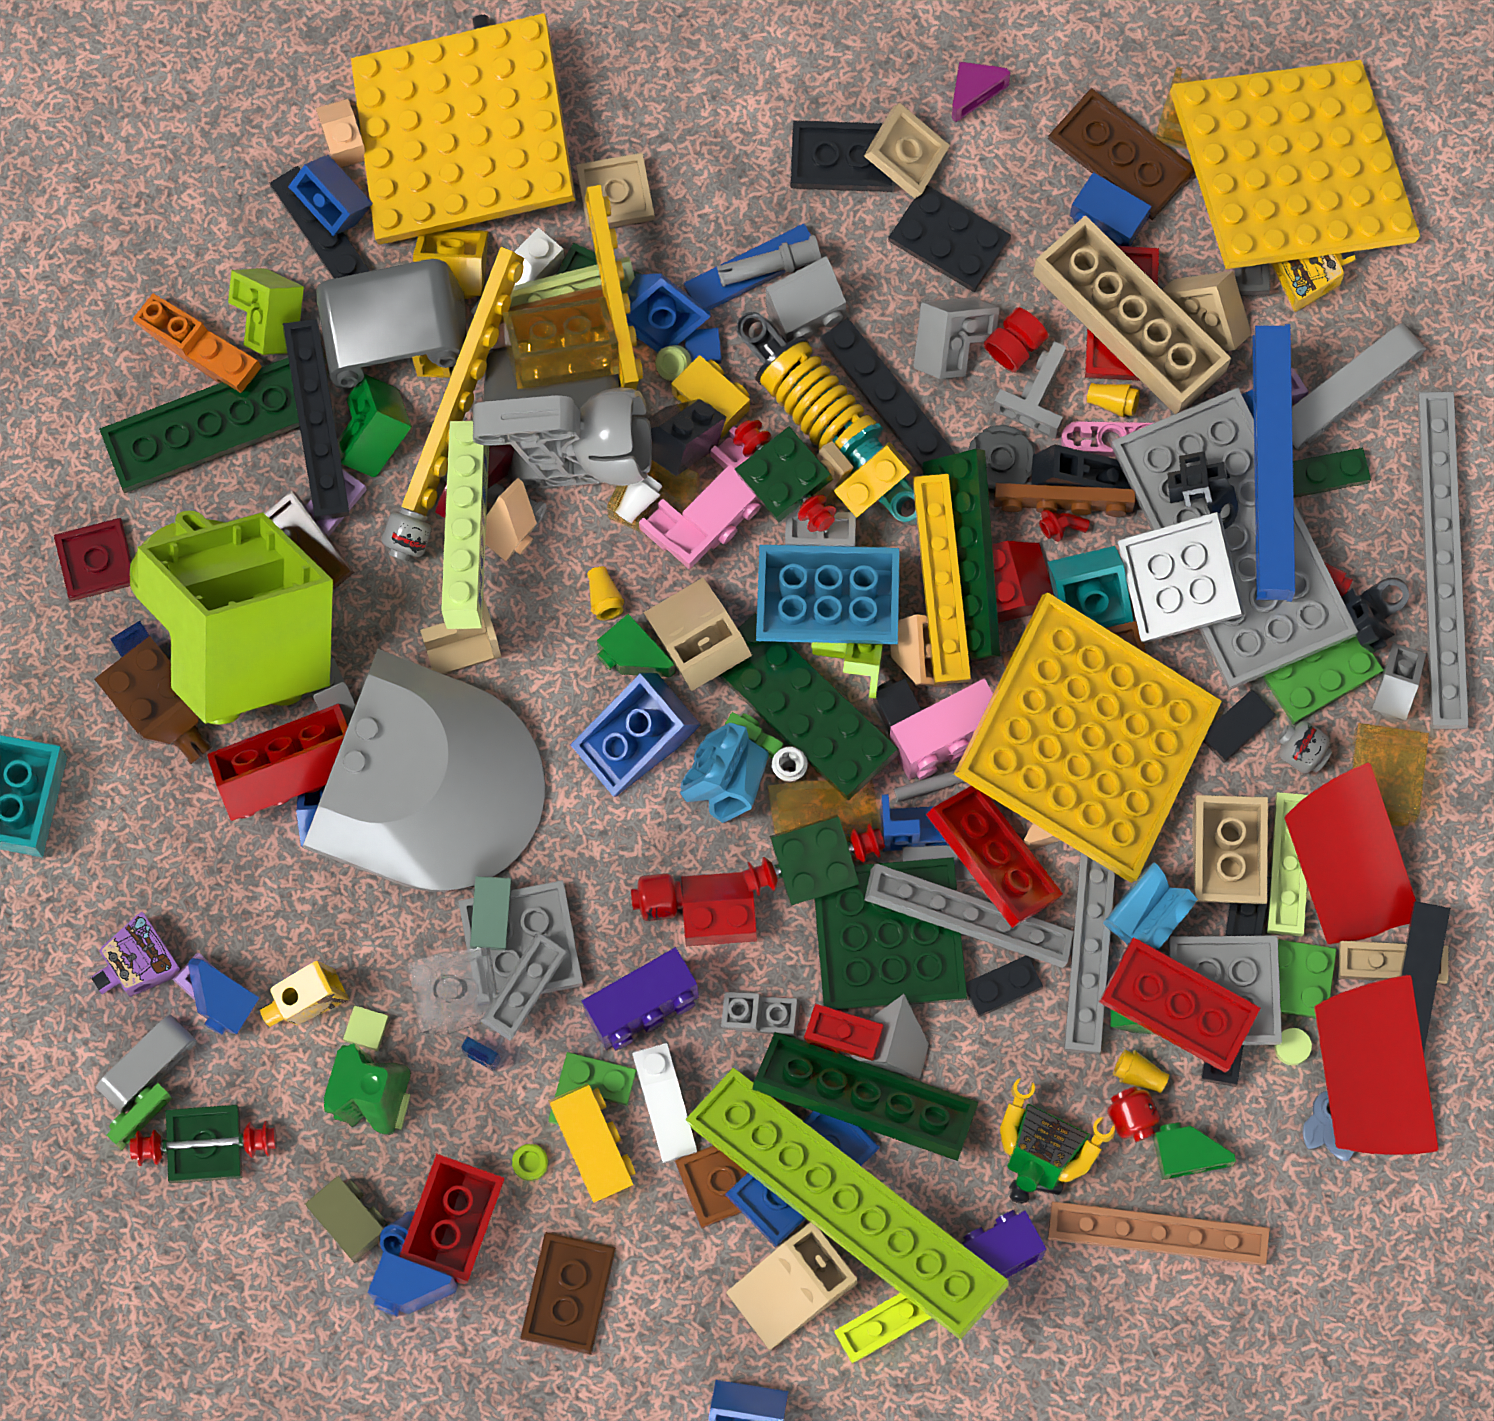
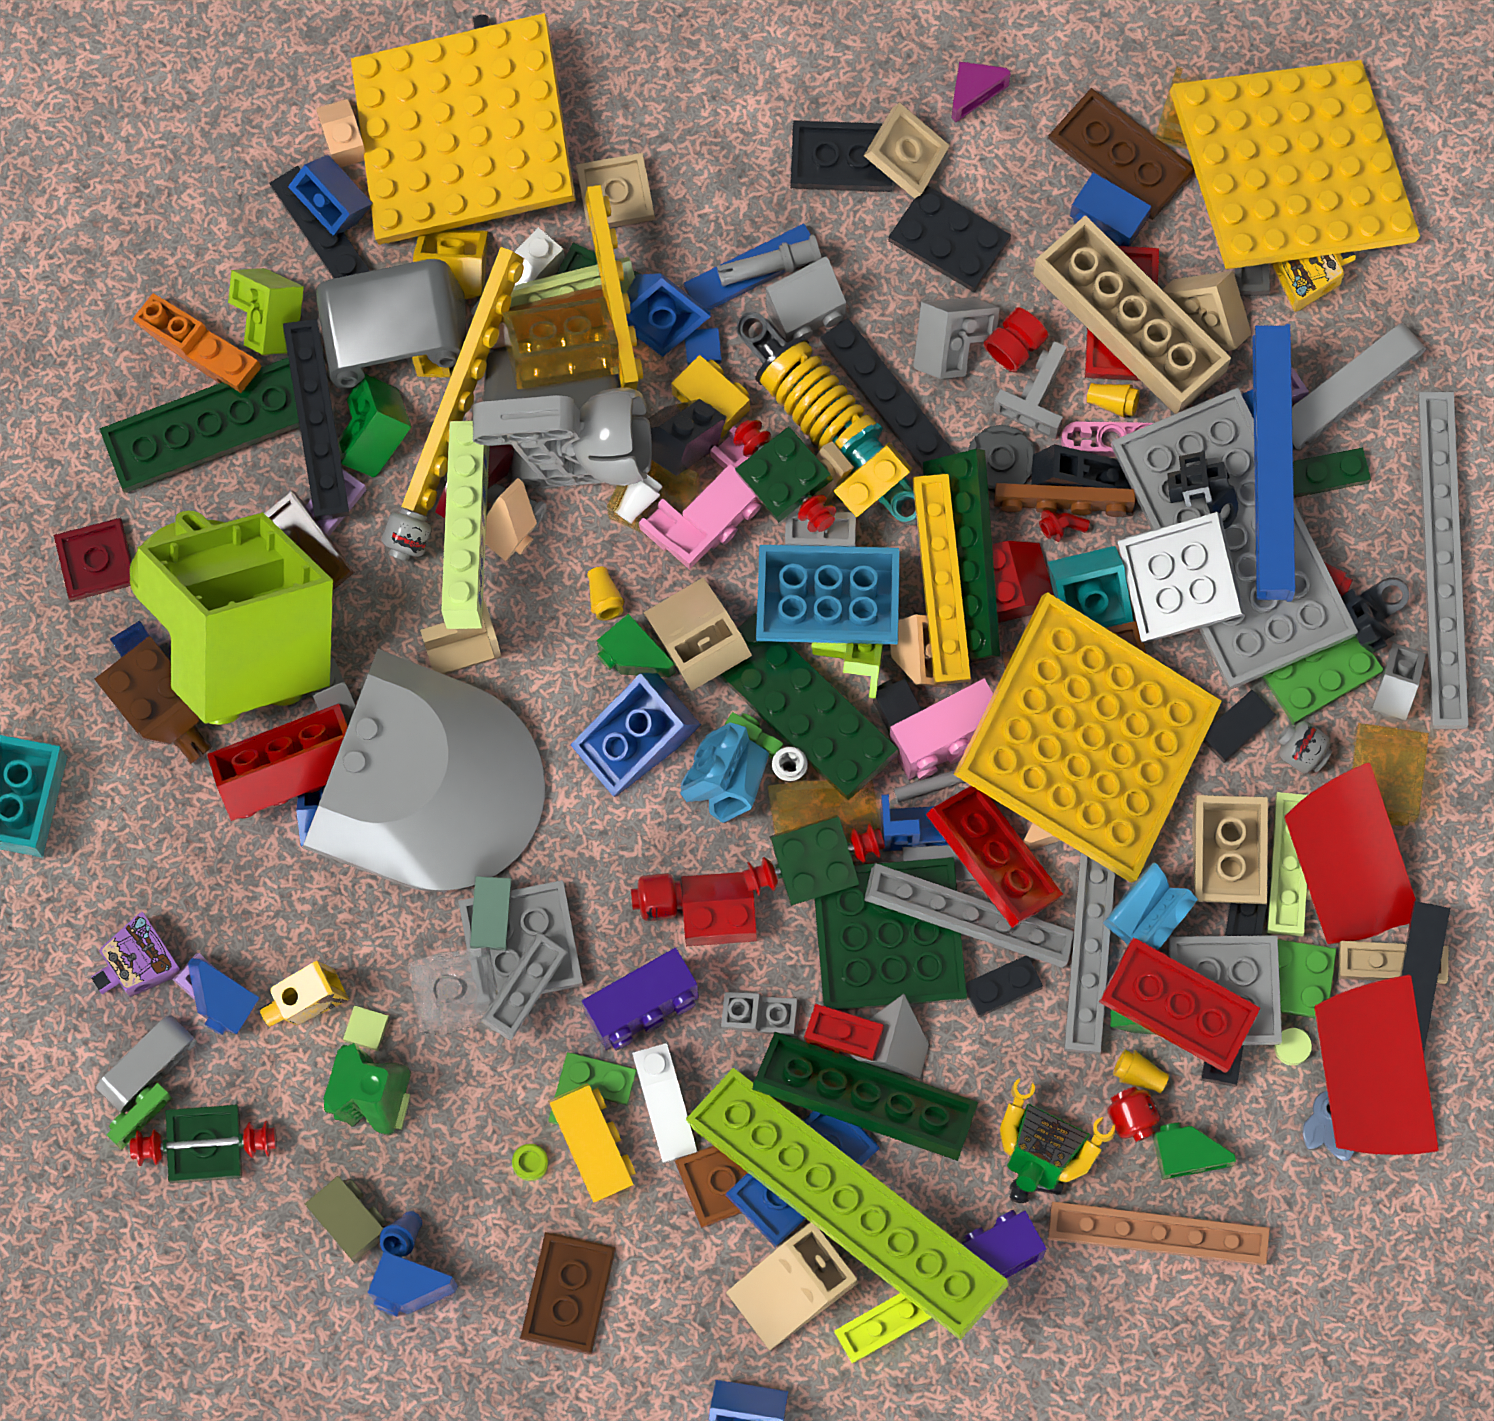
(452, 1217): red slope -> none
(480, 1053): clear blue tile -> none
(672, 361): yellowish green tile -> none

